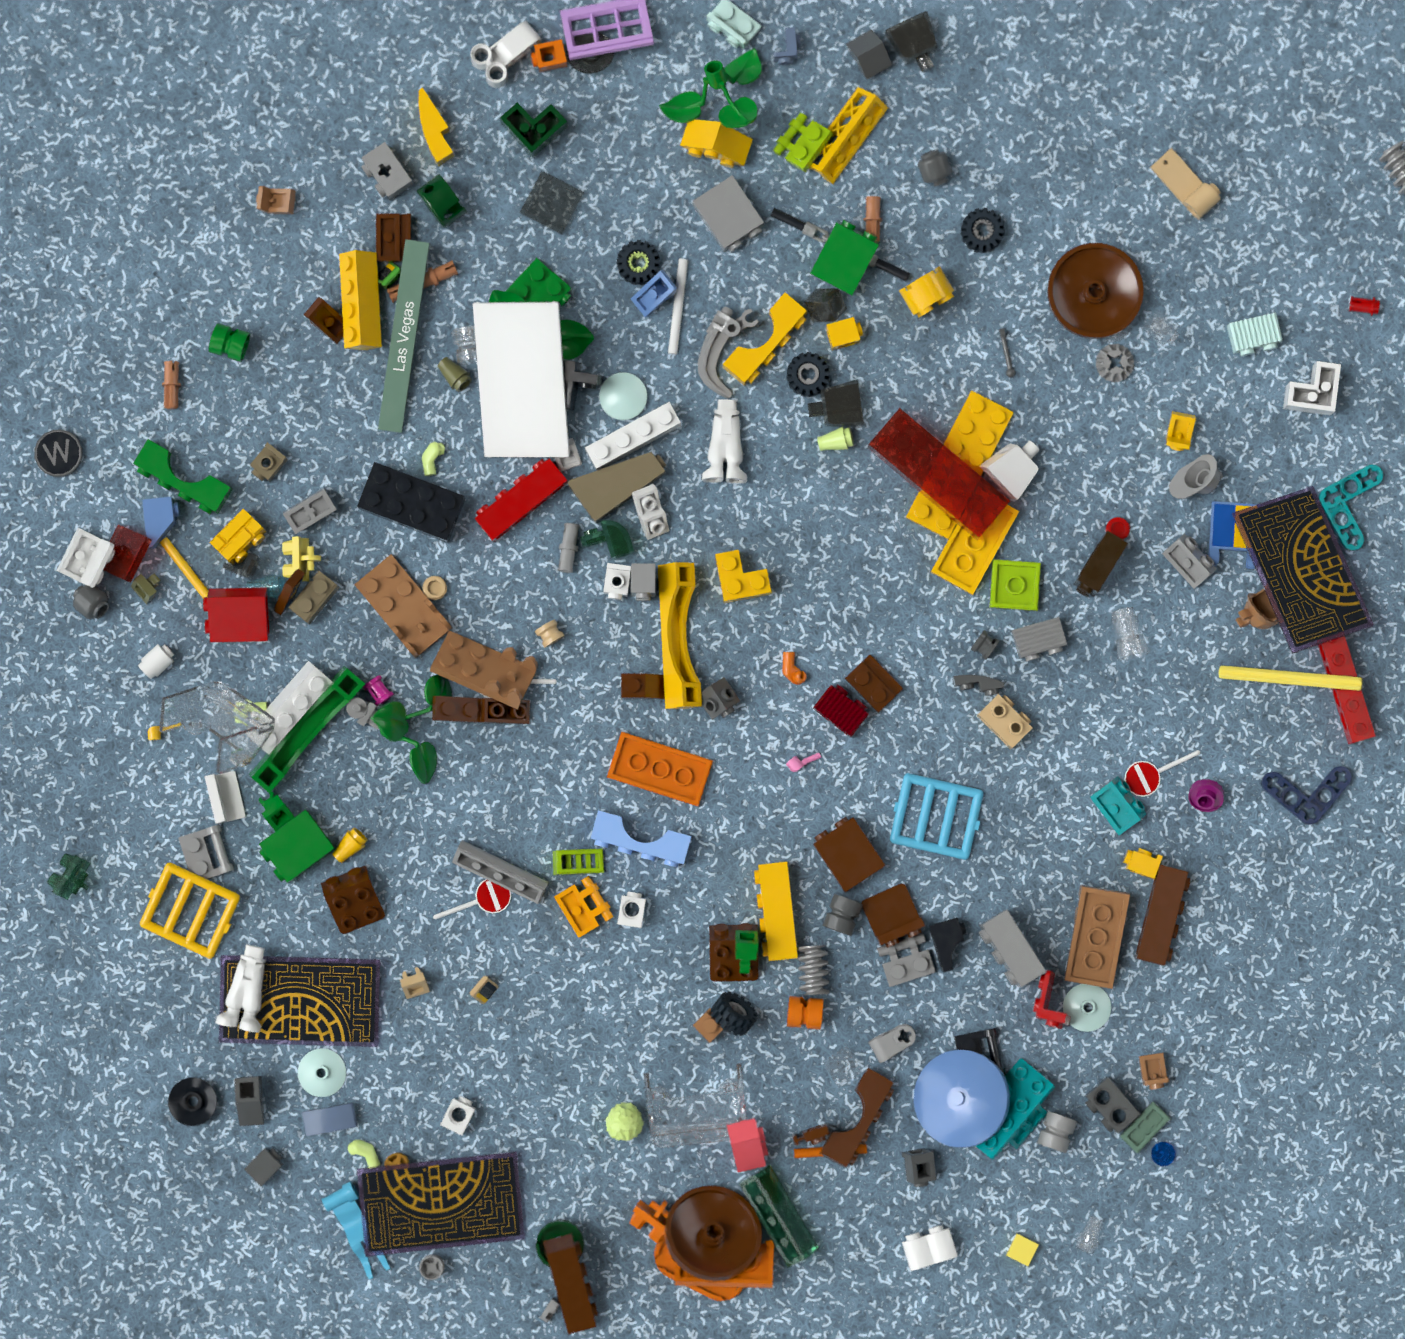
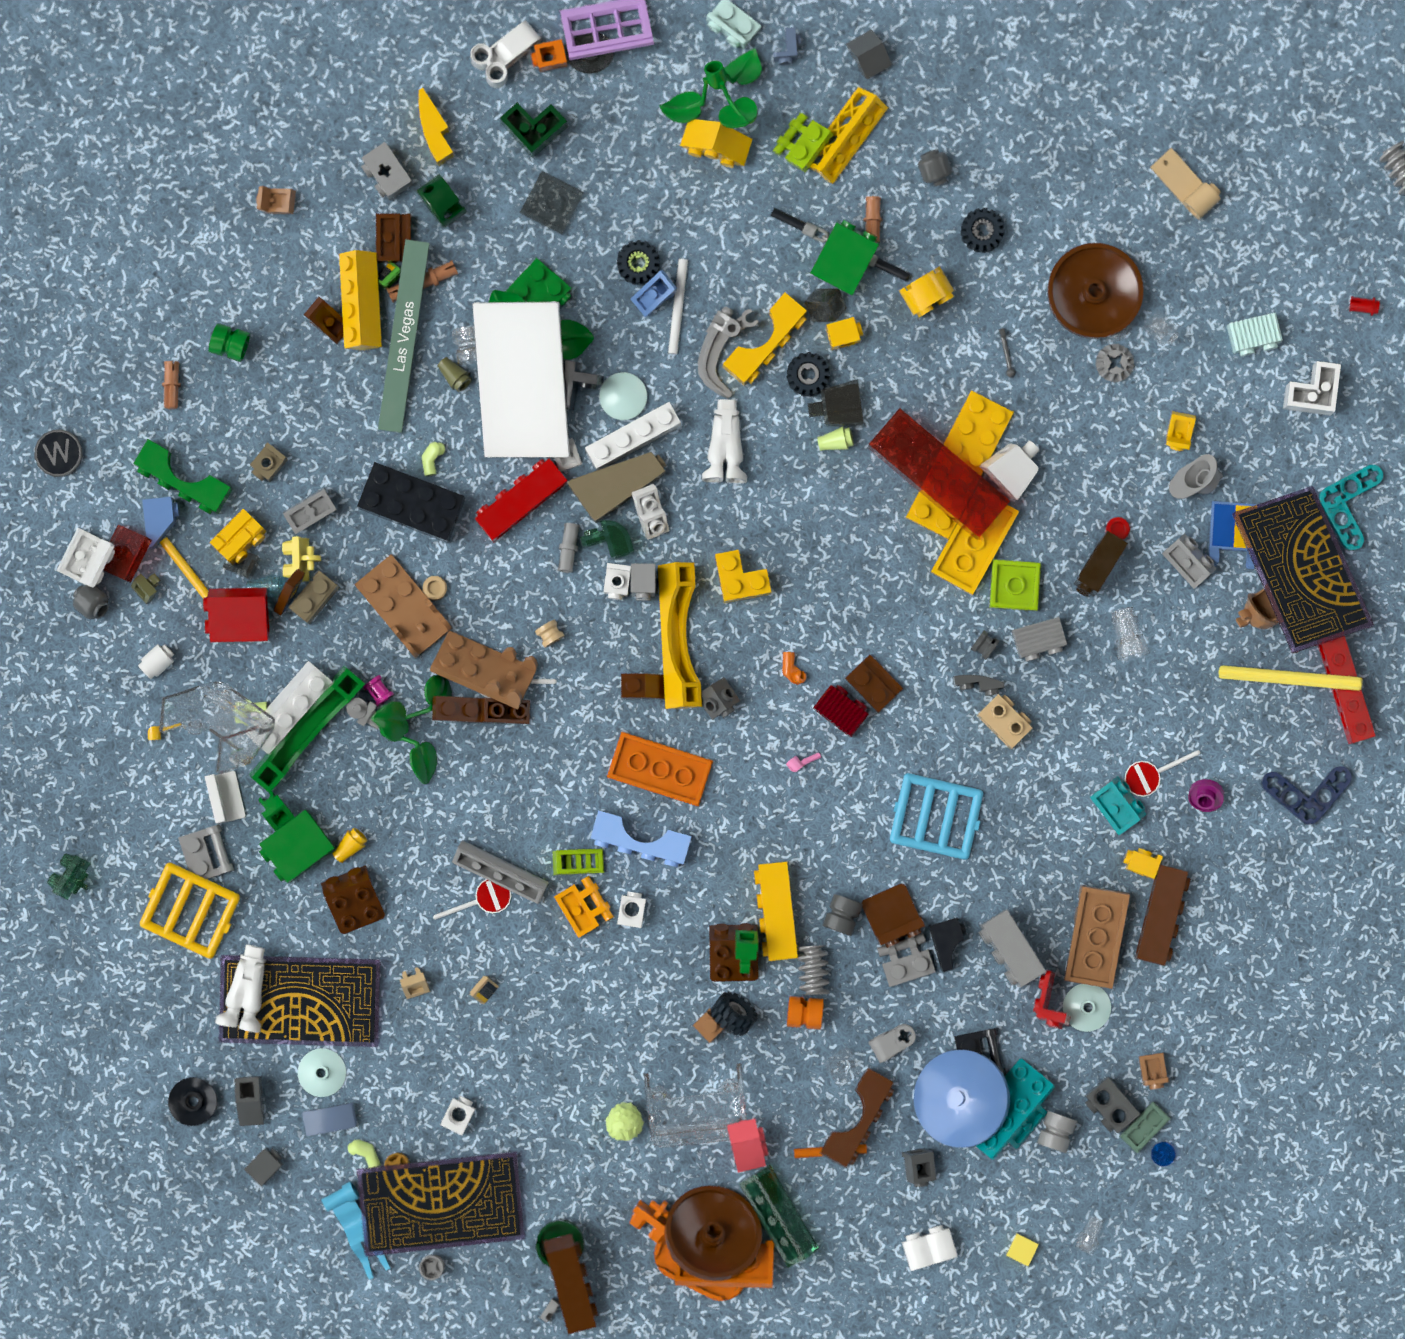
(728, 214): light grey brick -> none
(814, 1134): reddish brown plate -> none
(848, 853): reddish brown brick -> none
(914, 41): clear smoke torso -> none

